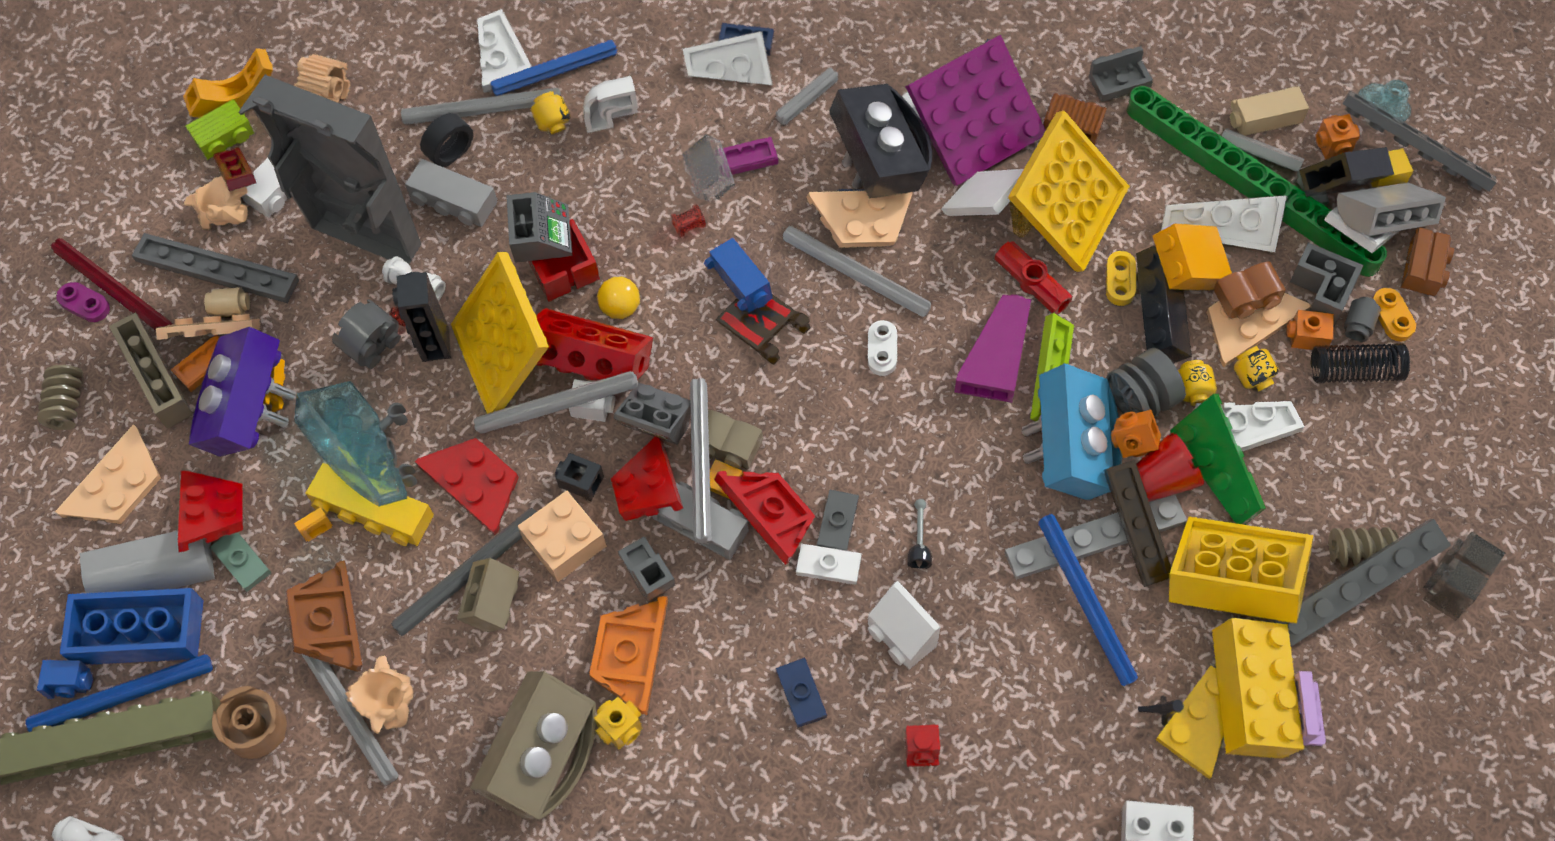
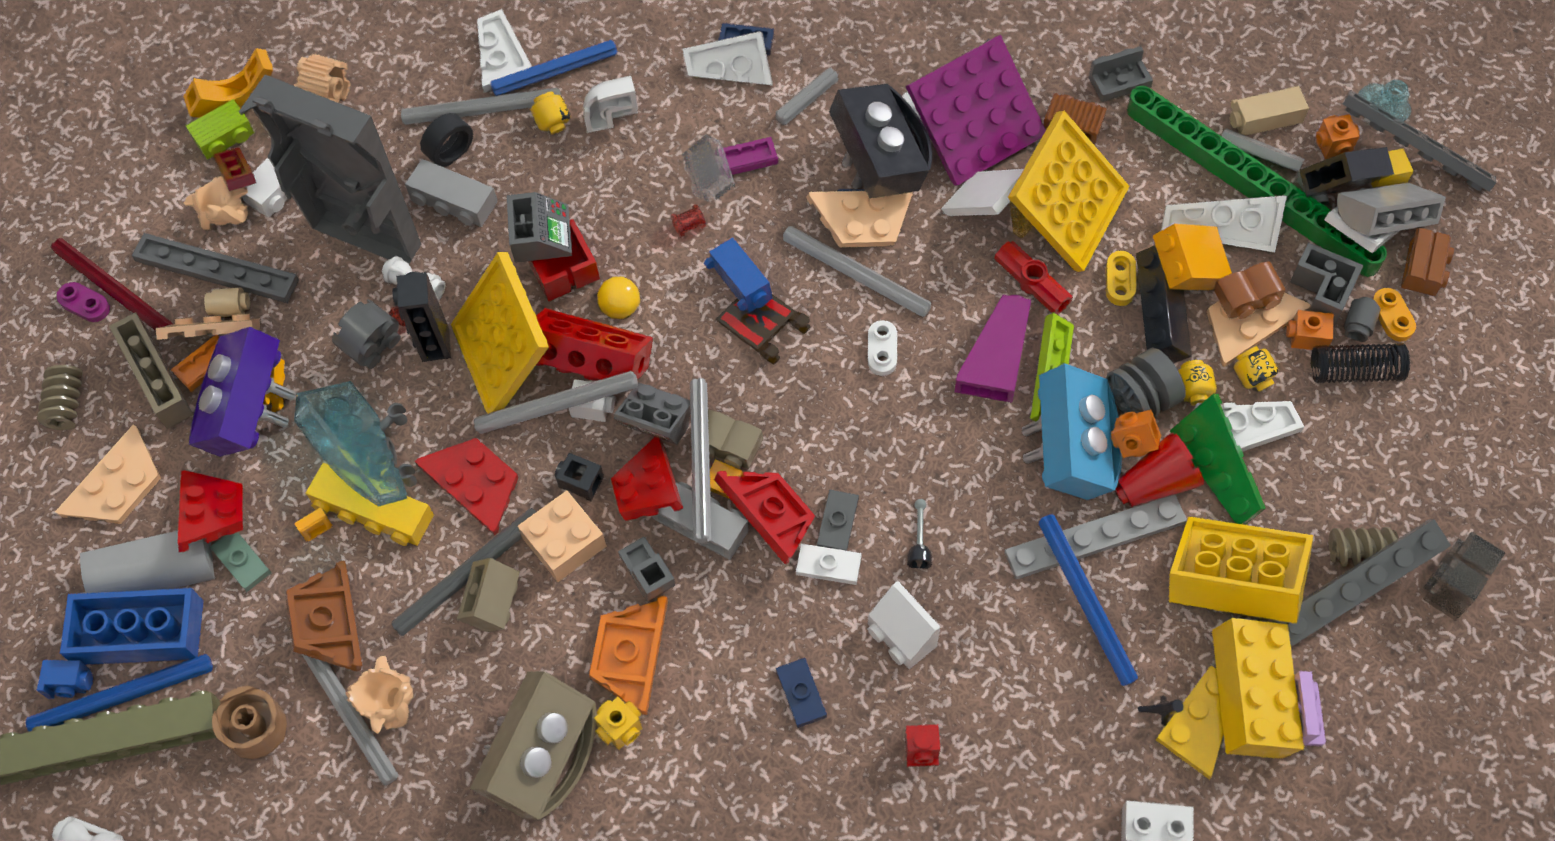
(1138, 522): dark brown tile -> none

